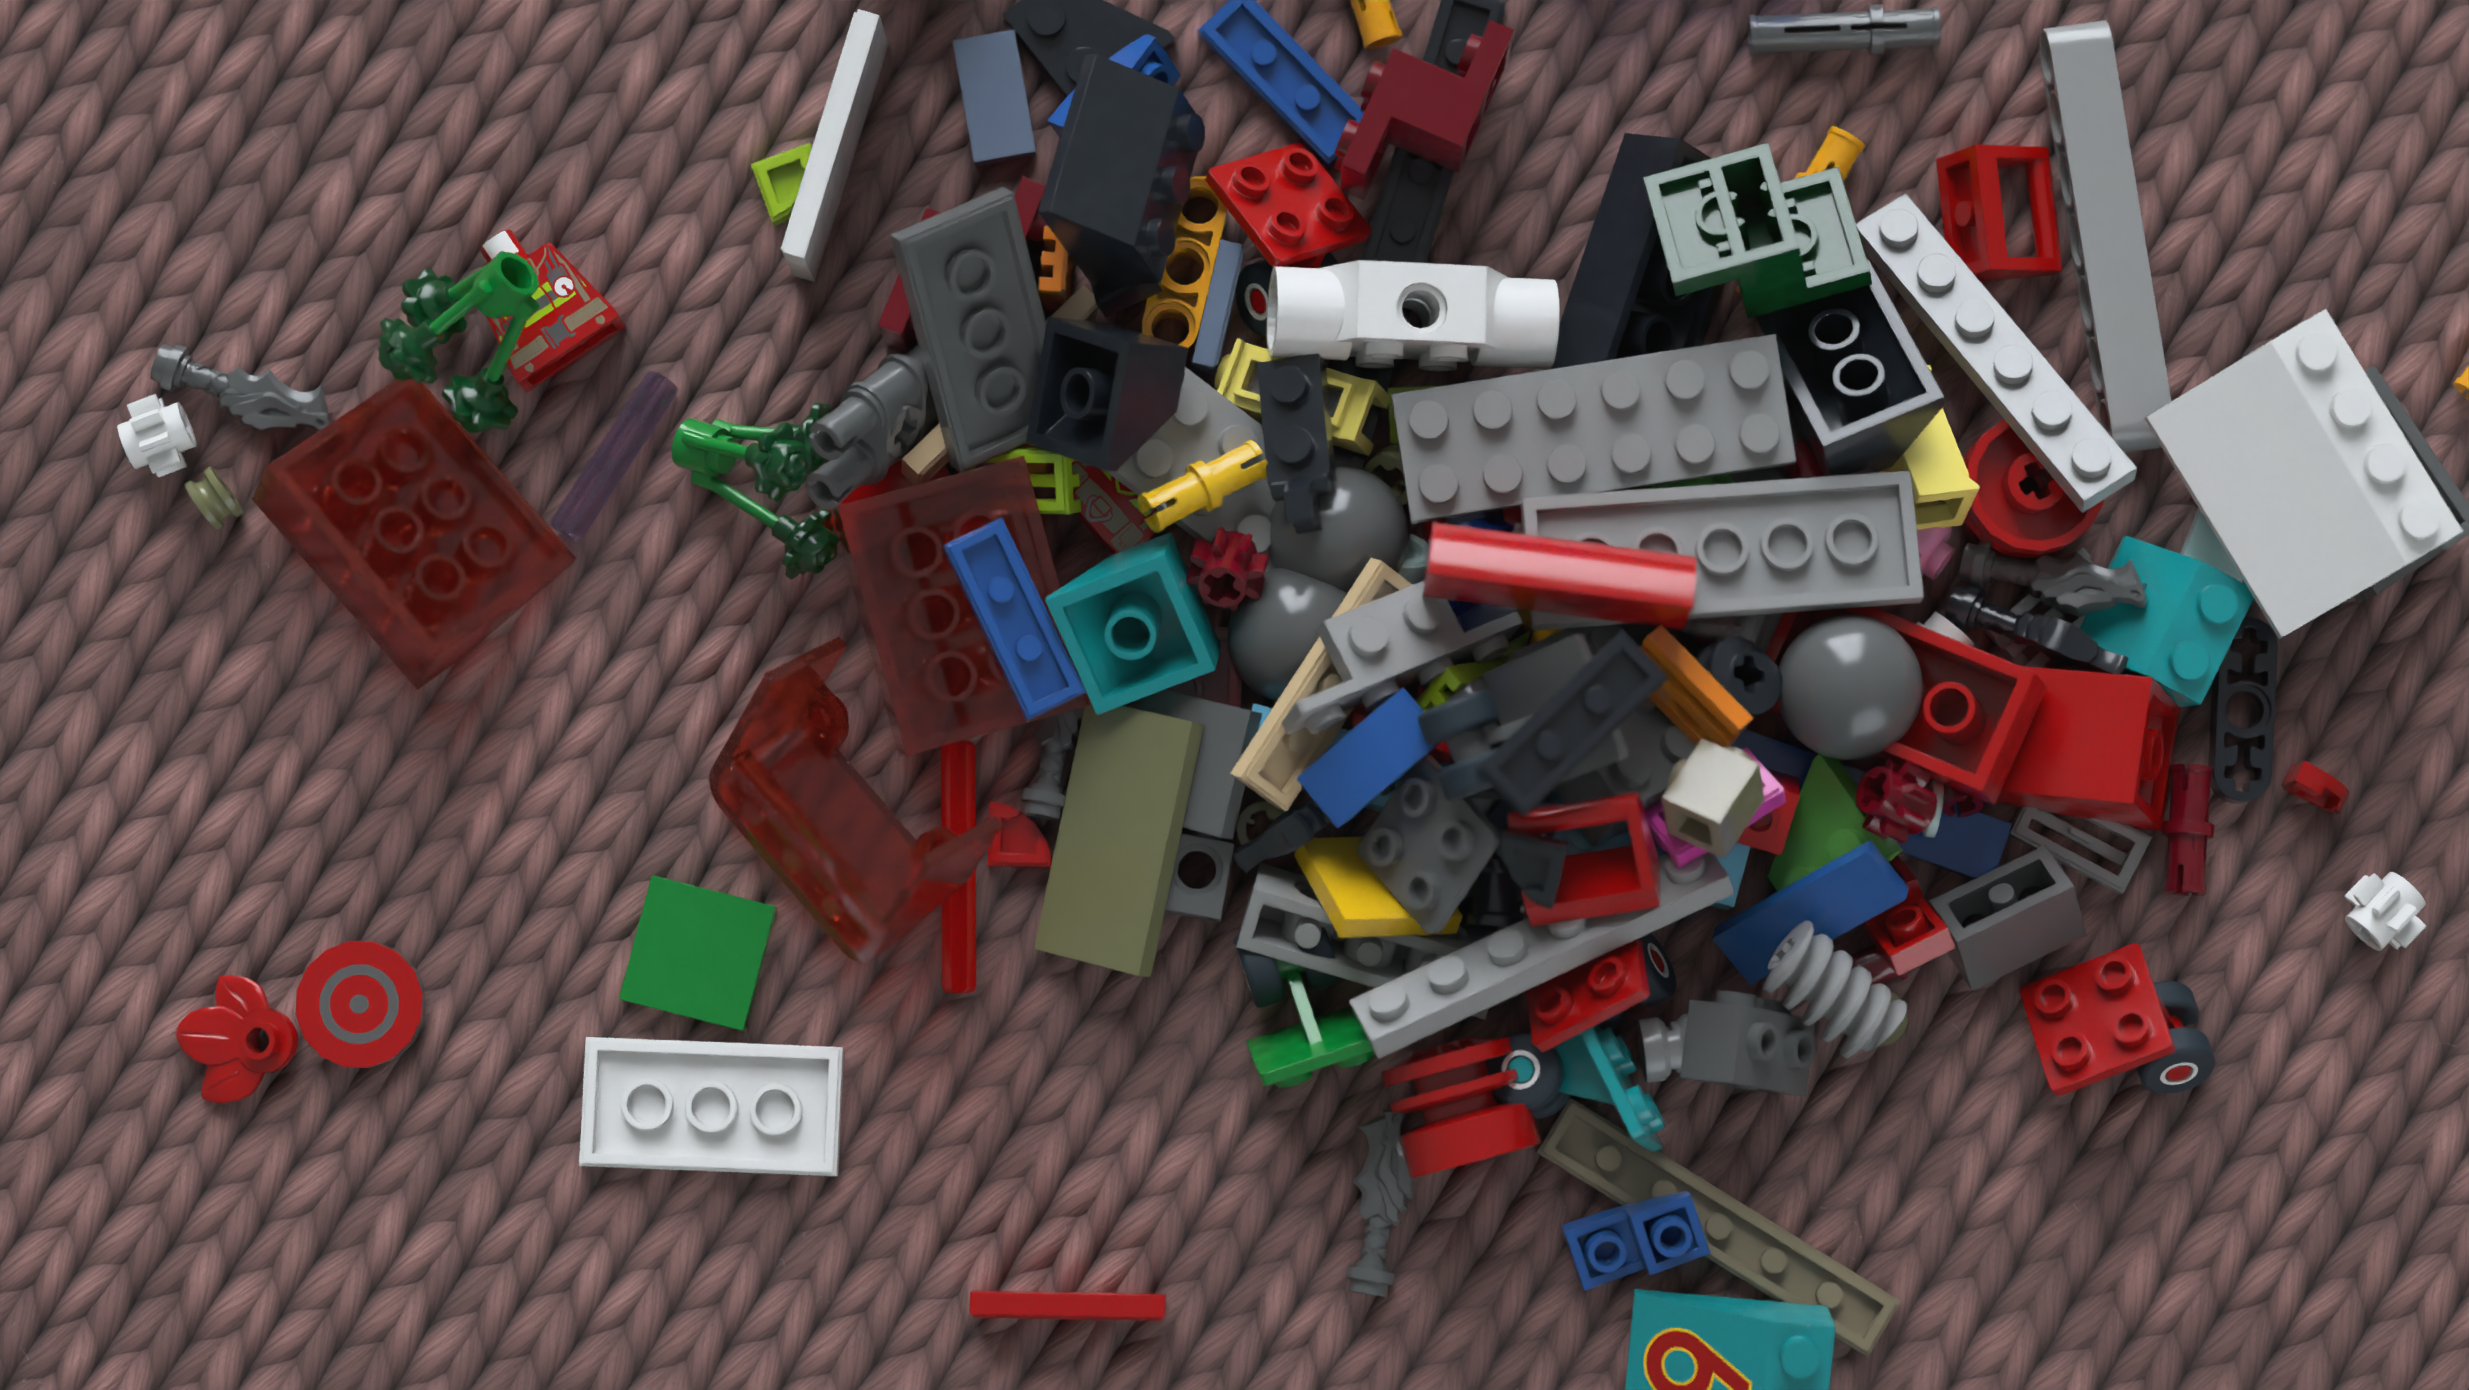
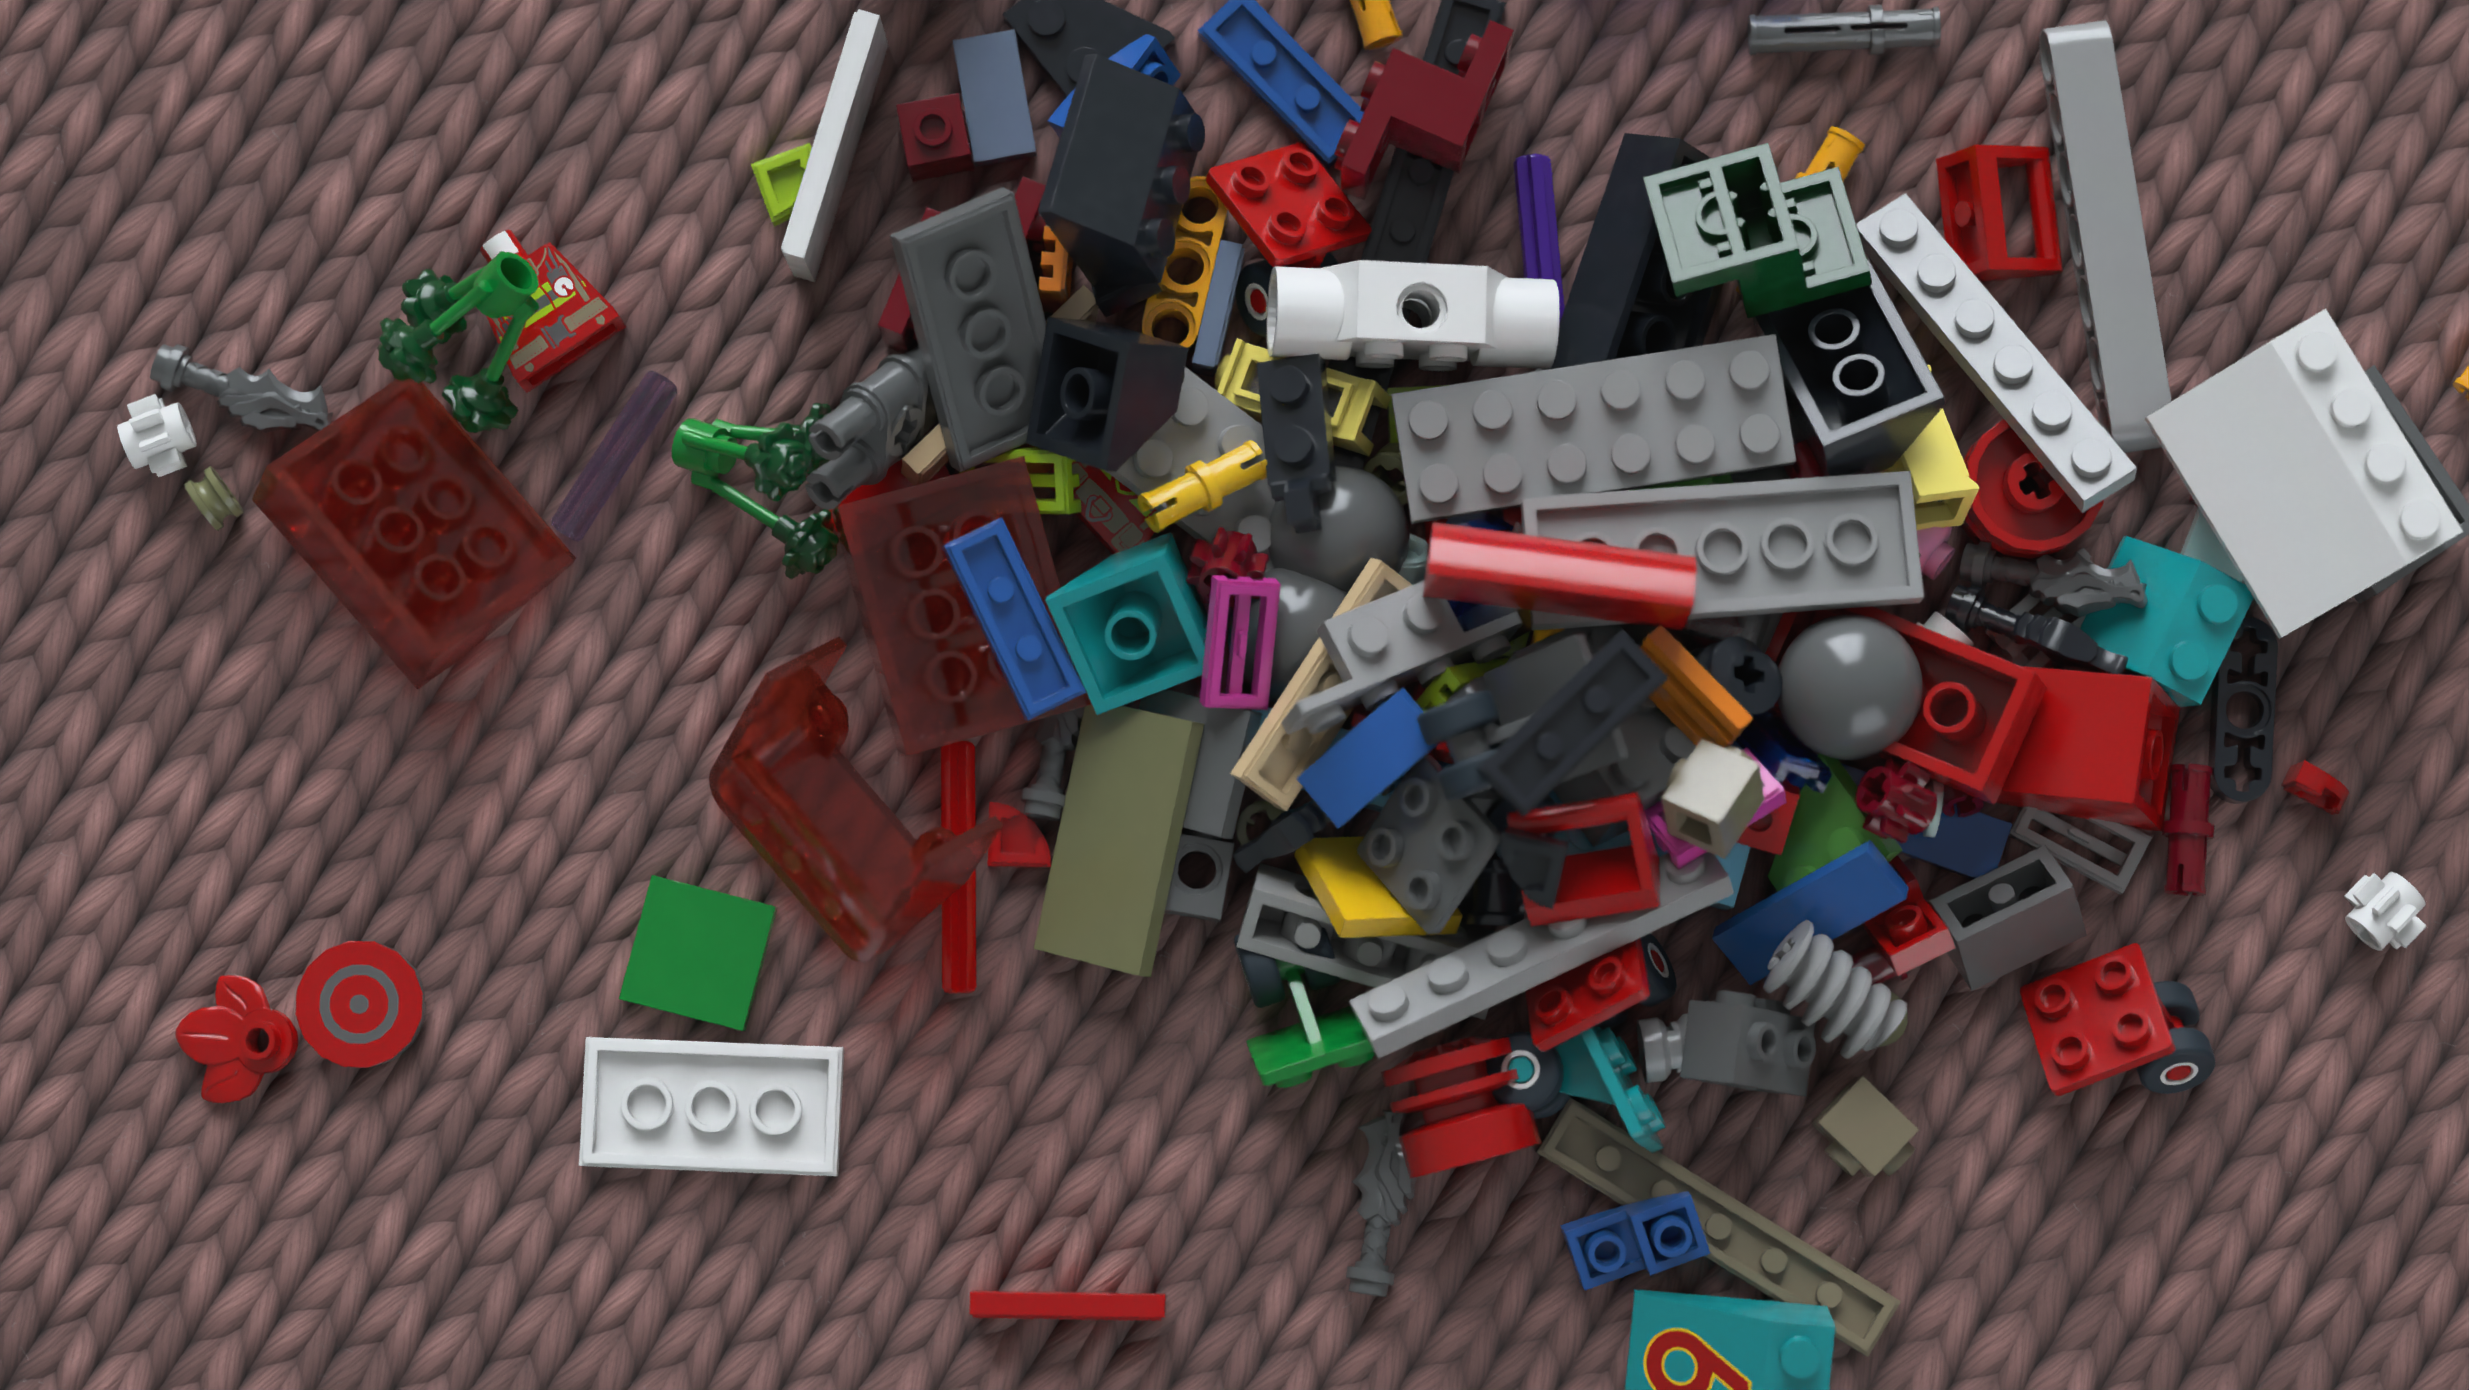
(935, 137): none -> dark red brick
(1215, 640): none -> dark pink tile
(1538, 220): none -> dark purple axle
(1783, 753): none -> clear blue tile
(1865, 1130): none -> dark tan brick

